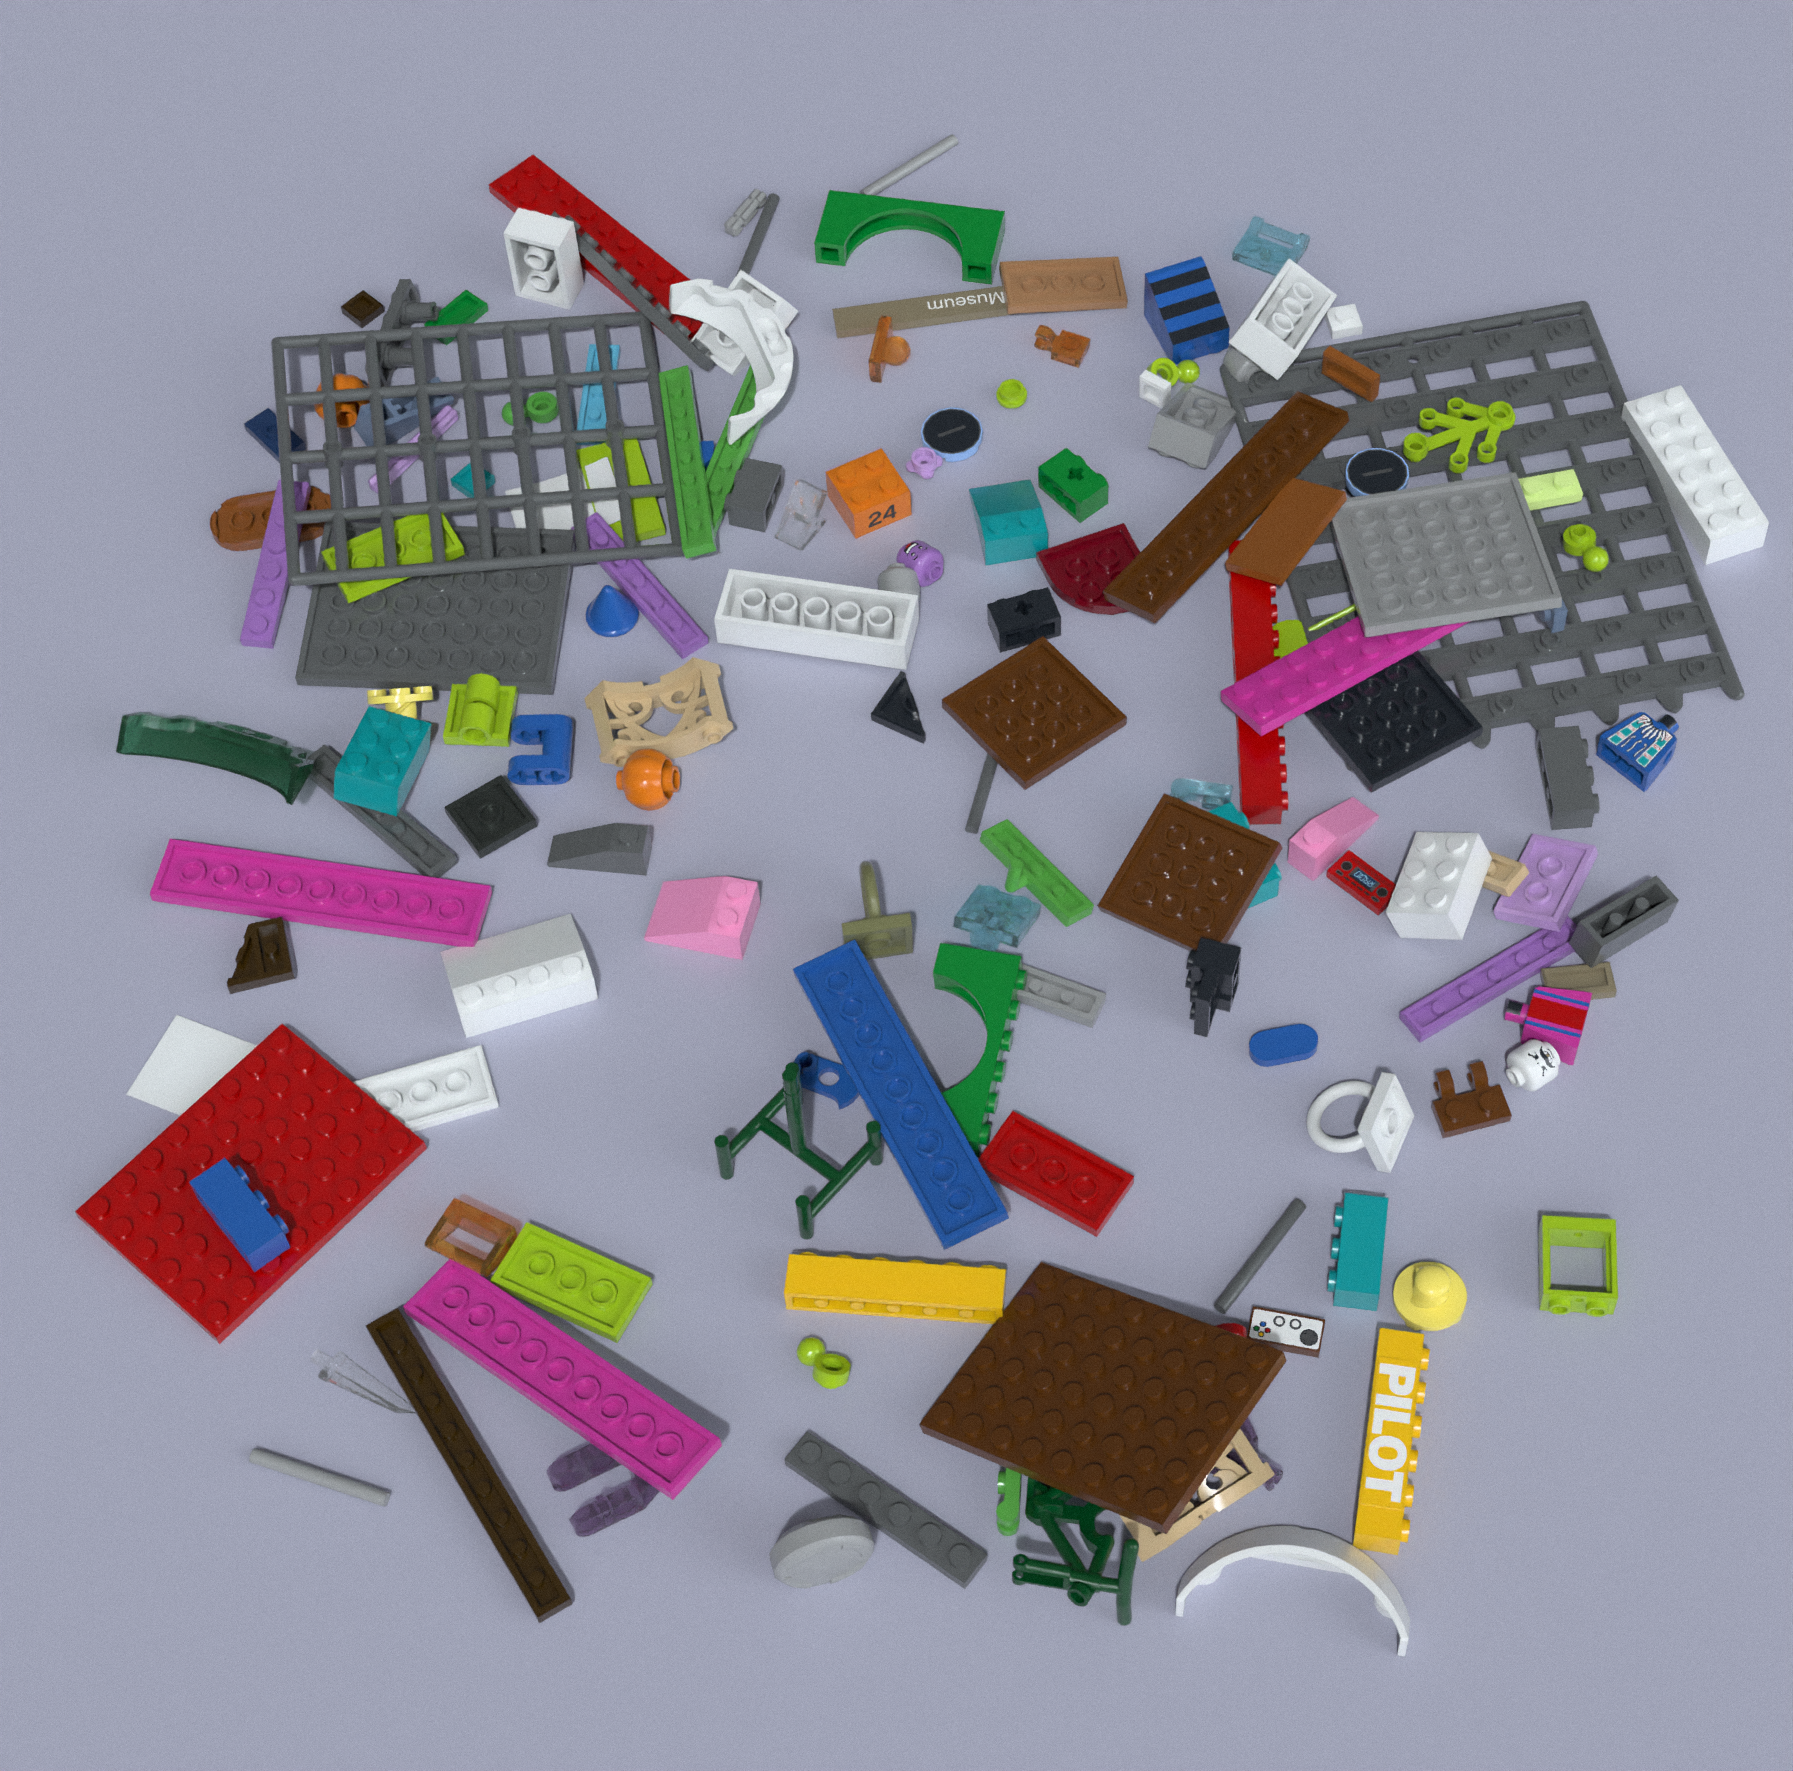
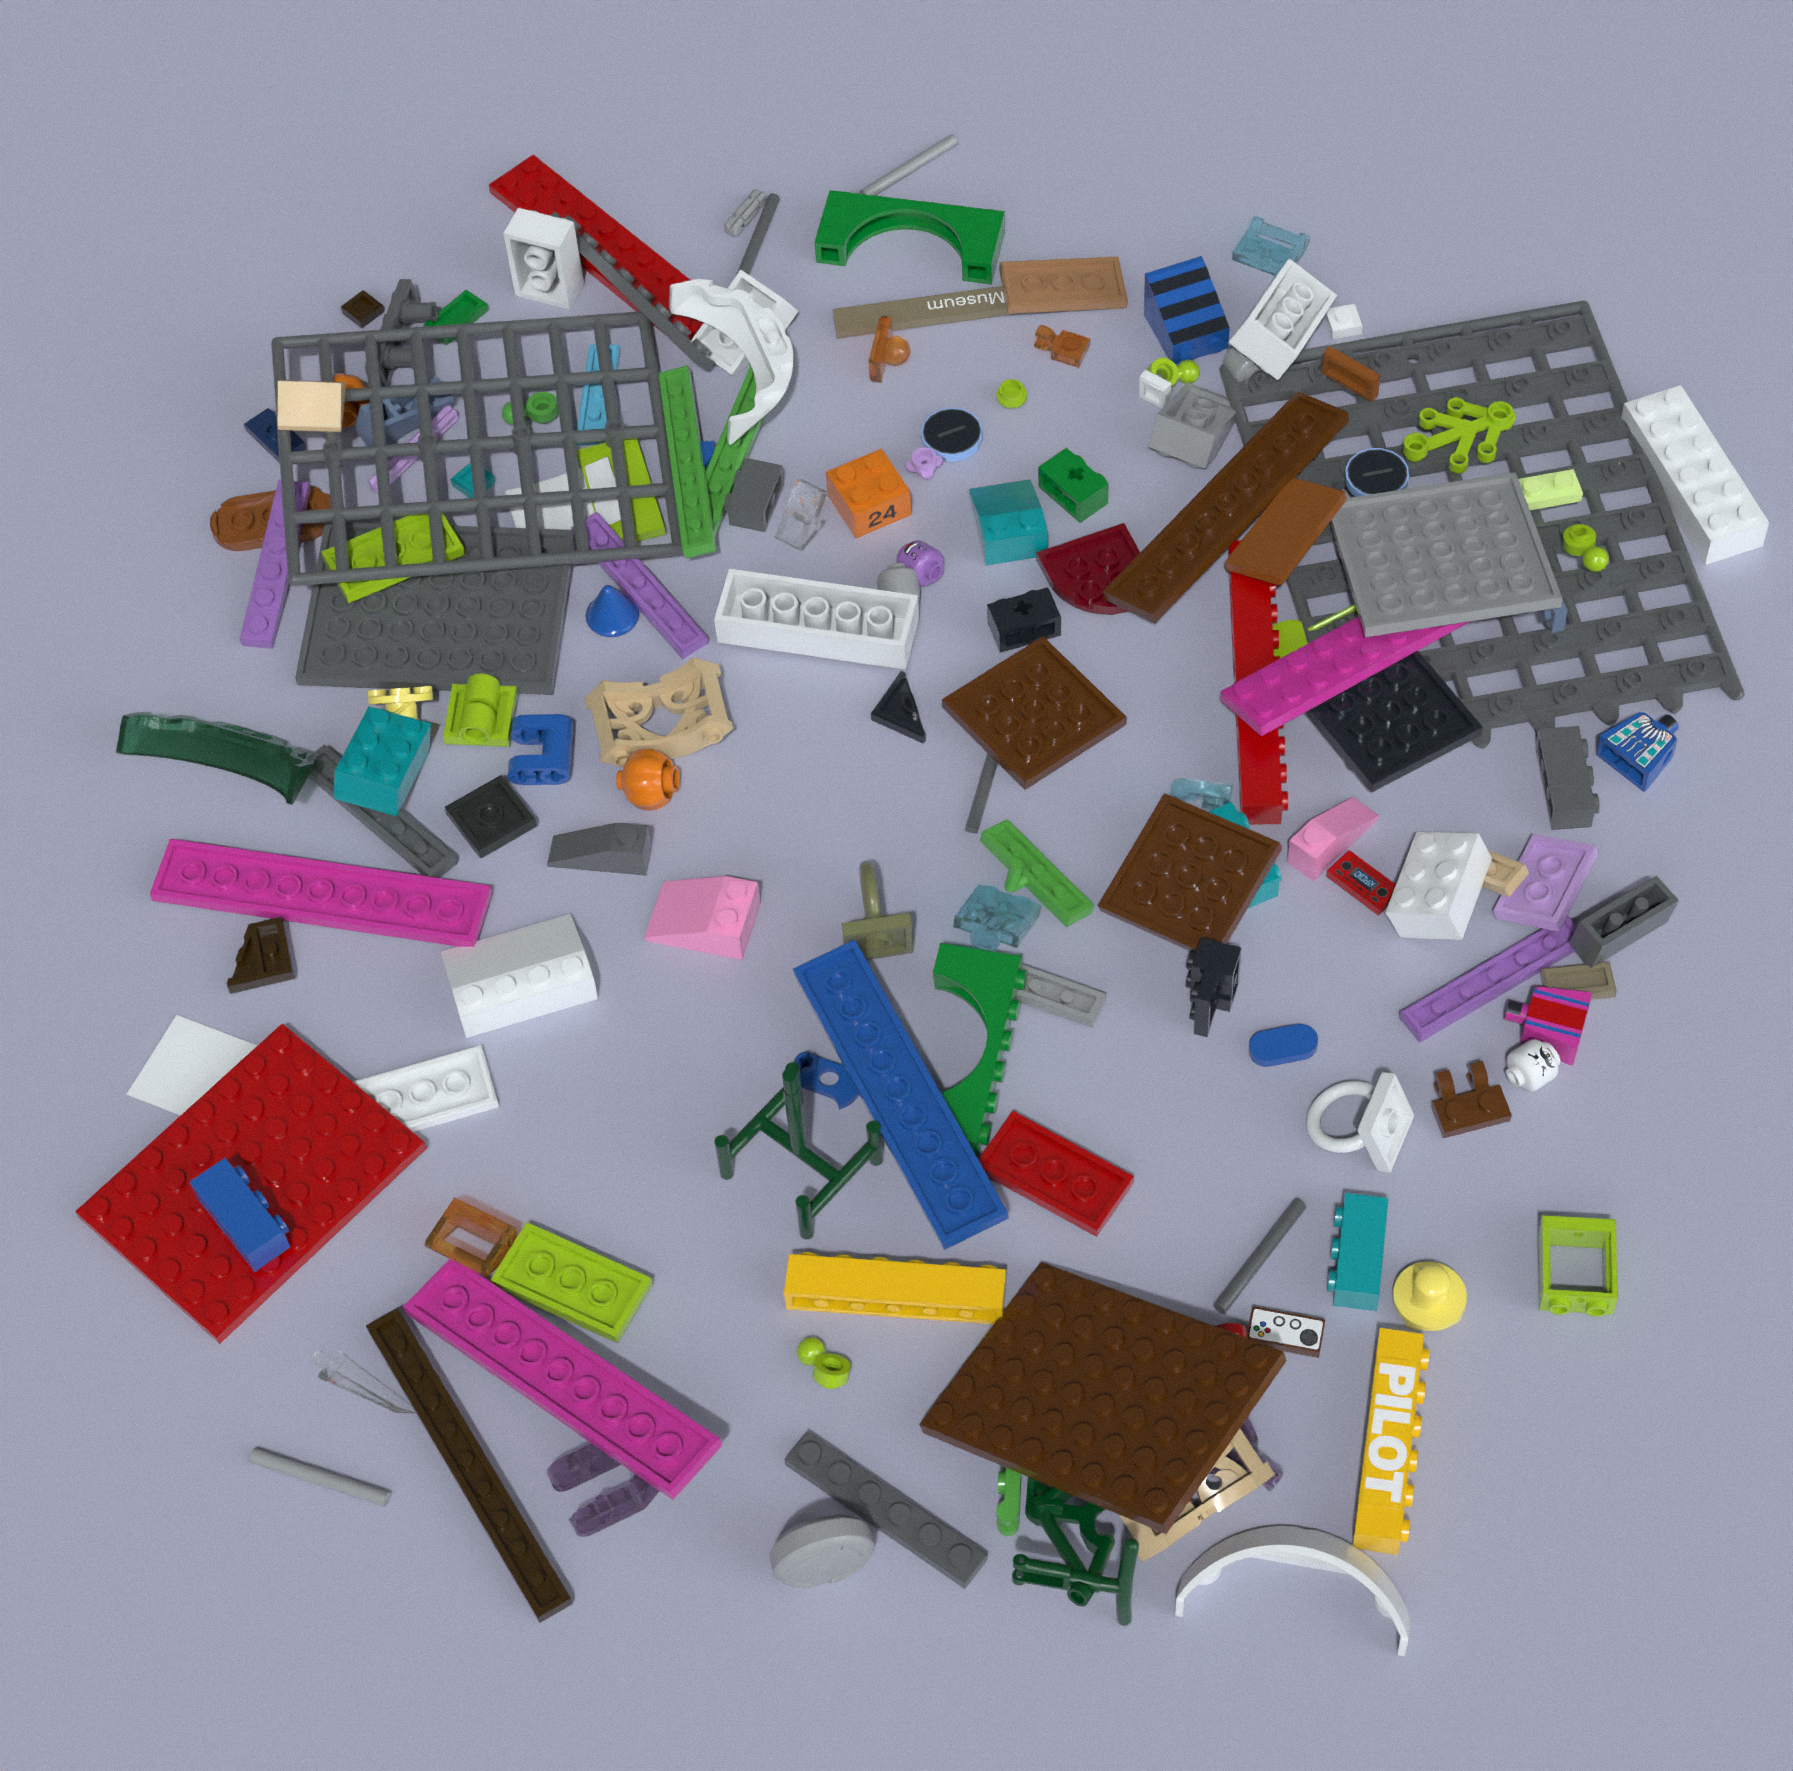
(311, 405): none -> tan slope

